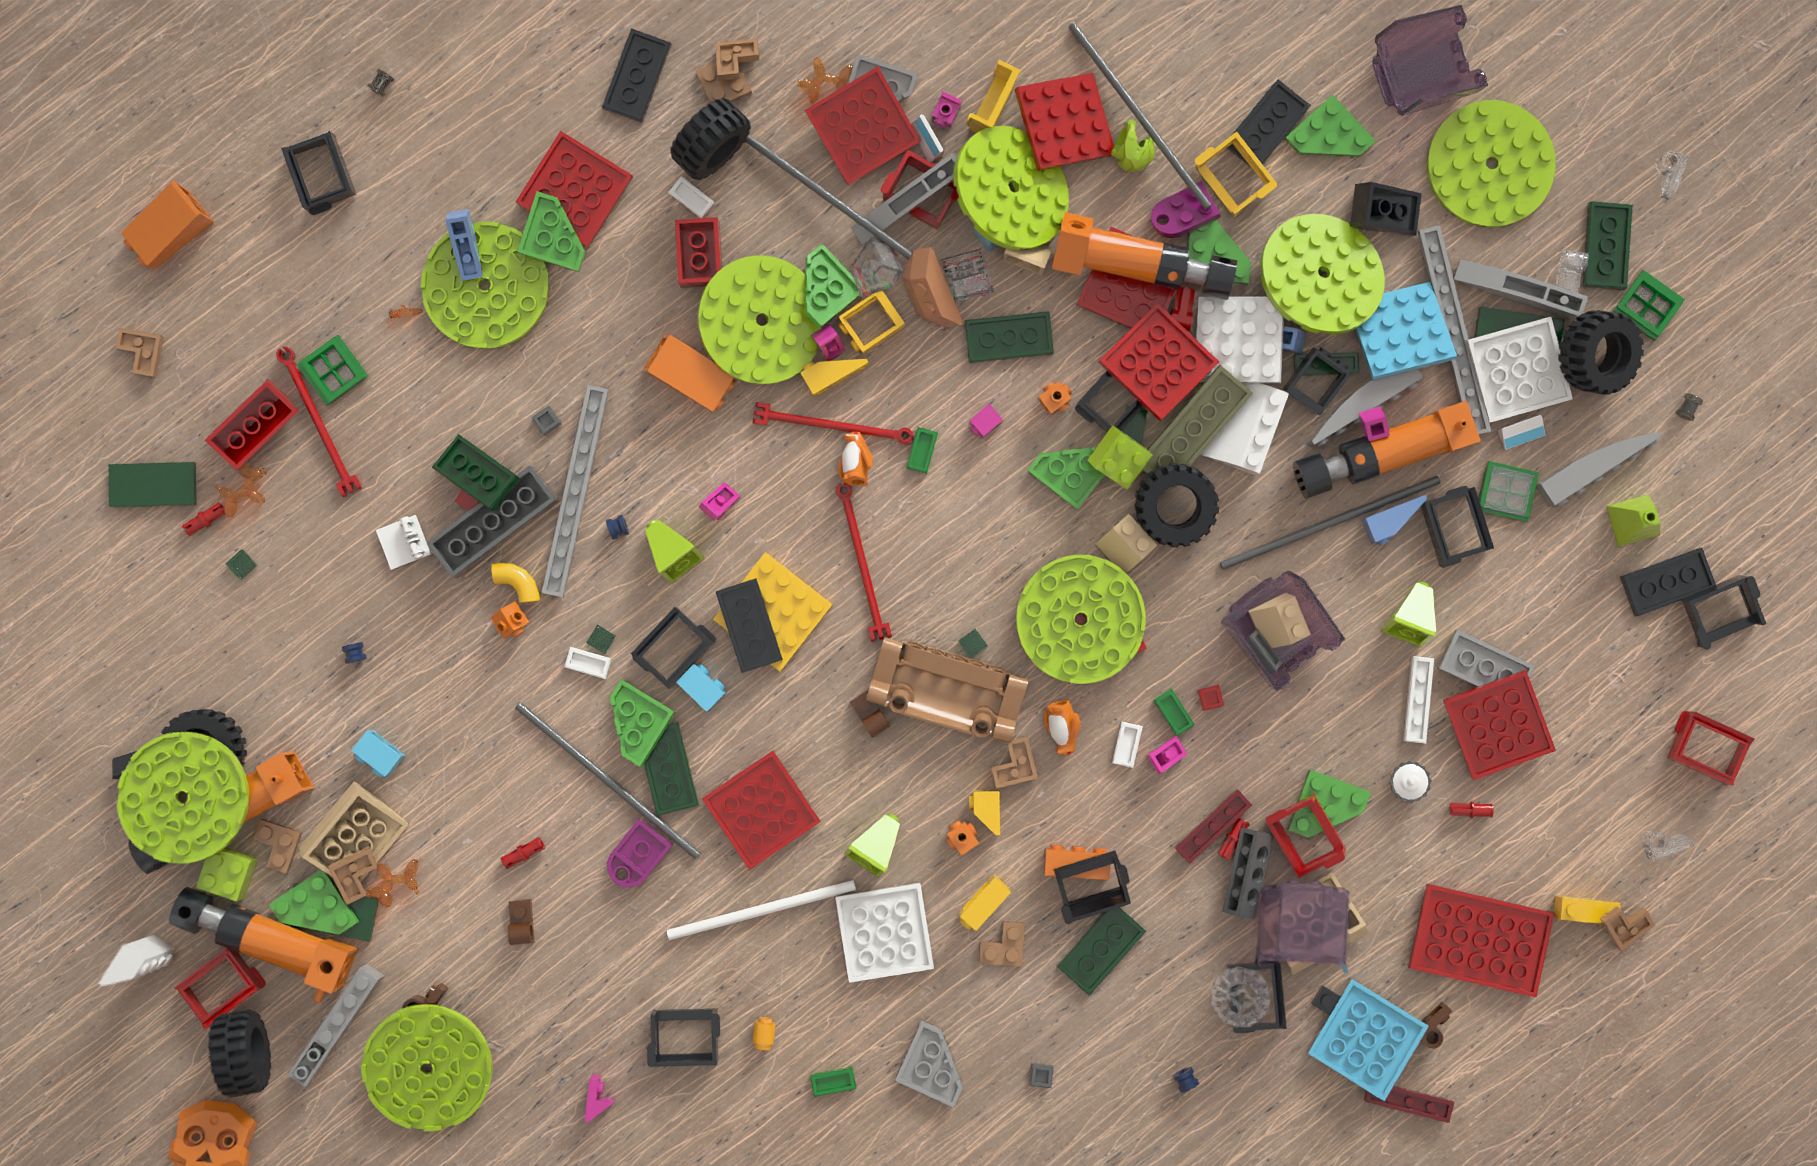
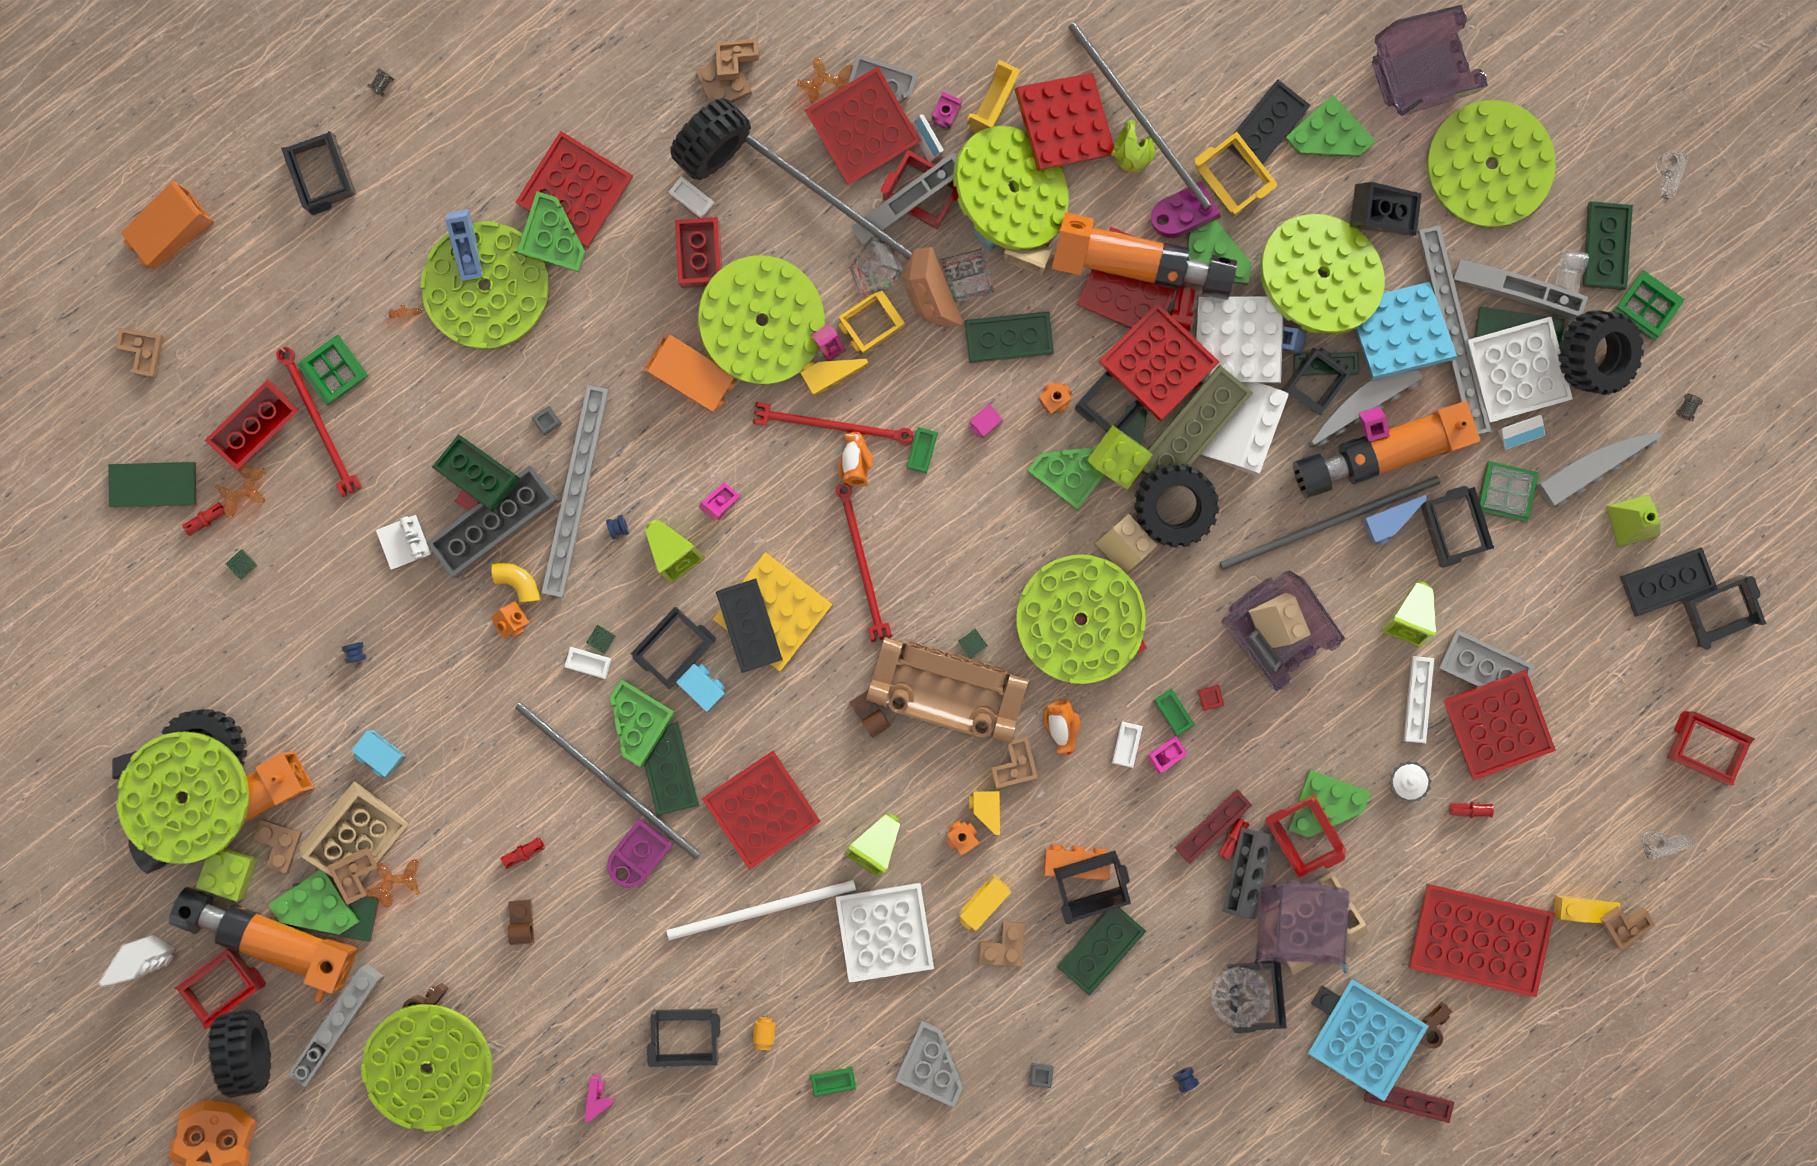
(636, 75): black tile -> none
(827, 287): bright green plate -> none

